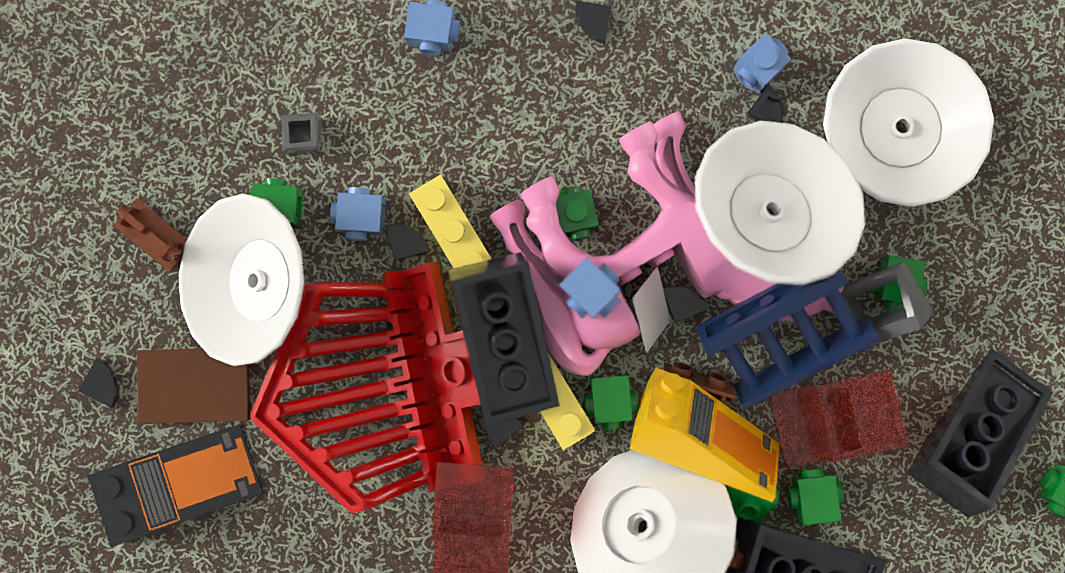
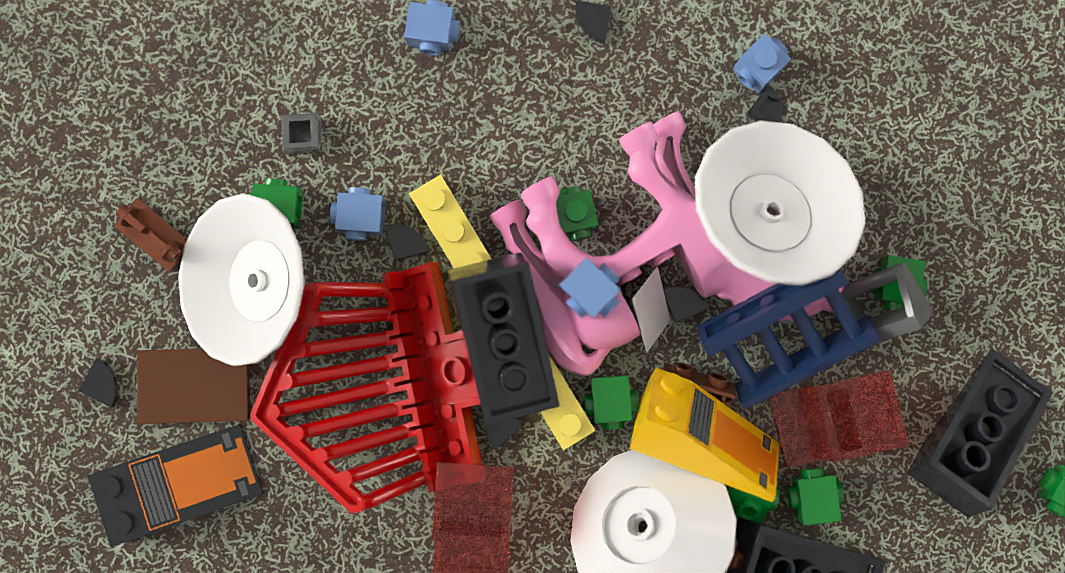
(943, 115): white dish -> none

